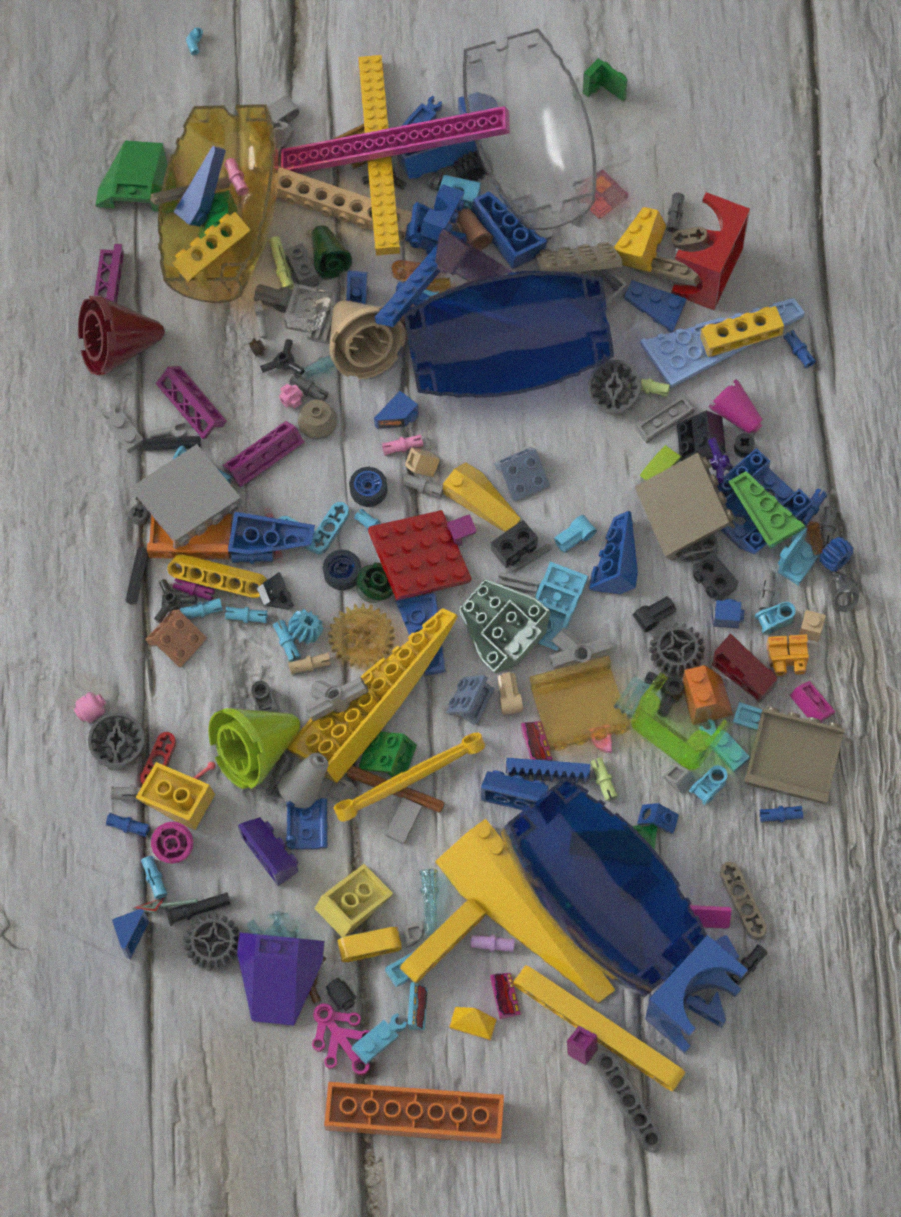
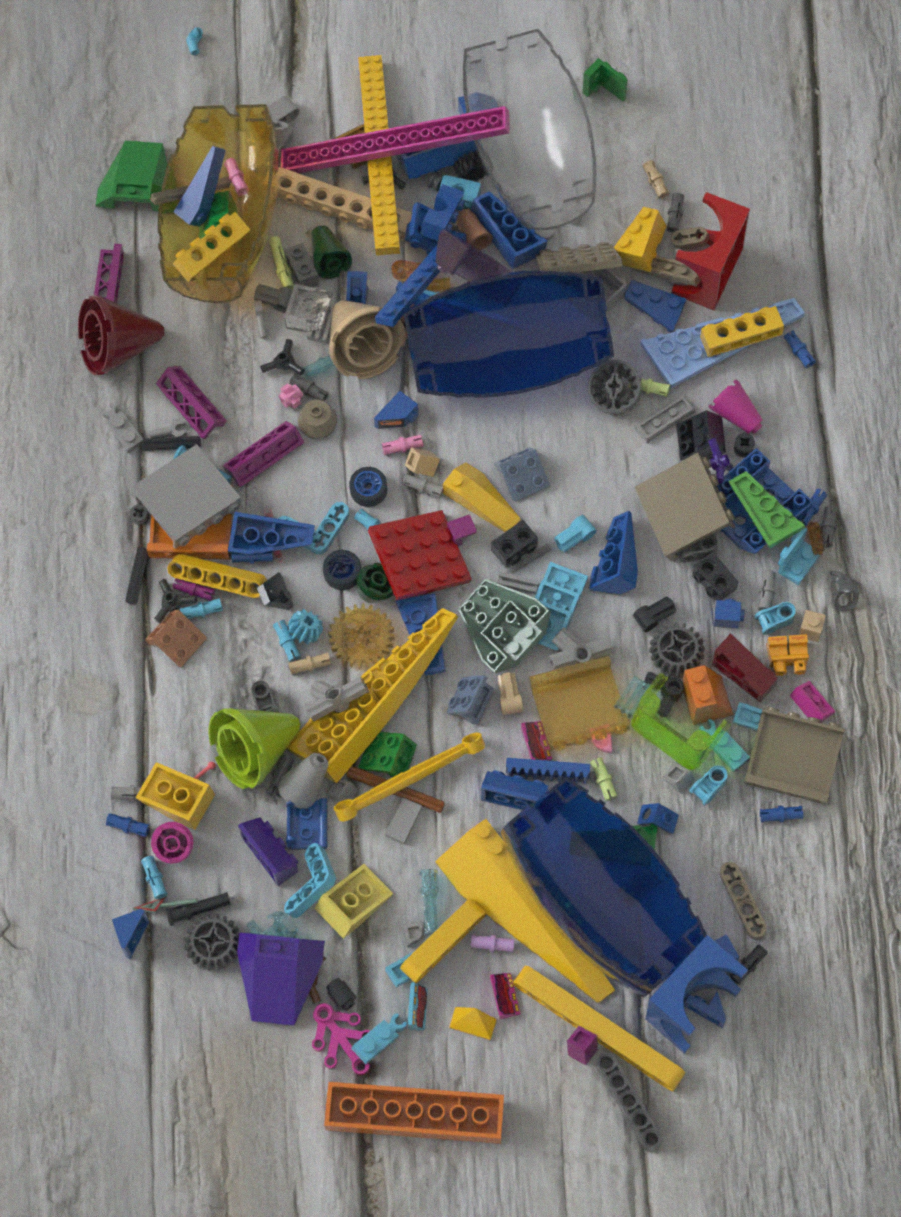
(90, 707): bright pink head -> none
(109, 728): dark grey gear -> none
(169, 749): red beam -> none
(246, 614): medium azure pin -> none
(257, 347): dark brown plate -> none
(320, 883): none -> medium azure beam
(369, 944): yellow beam -> none
(424, 112): blue plate -> none
(607, 195): clear pink tile -> none
(655, 179): none -> tan pin
(661, 461): lime slope -> none
(713, 916): dark pink slope -> none
(836, 554): blue gear -> none

